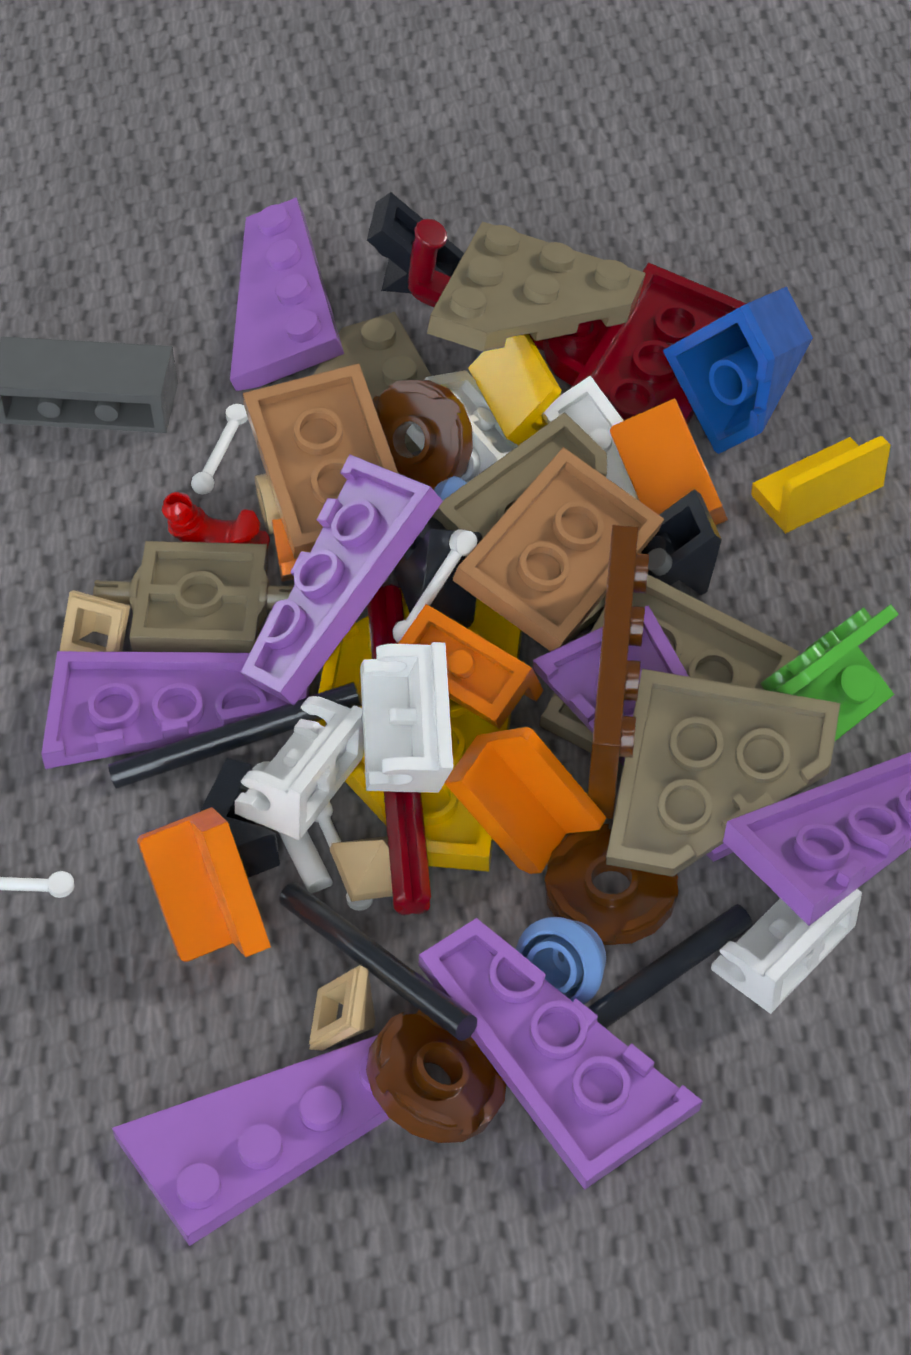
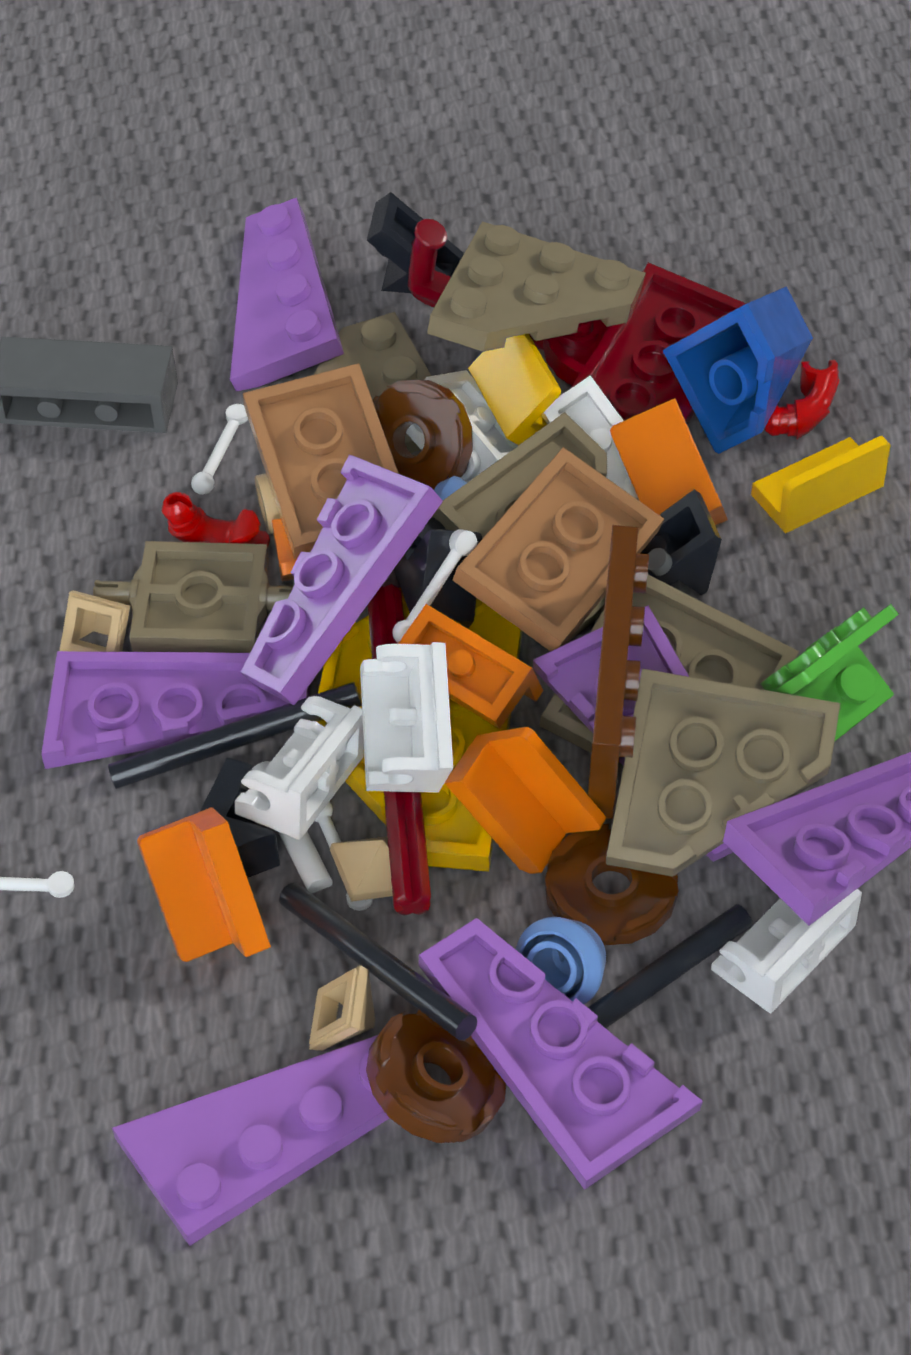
(806, 413): none -> red piece

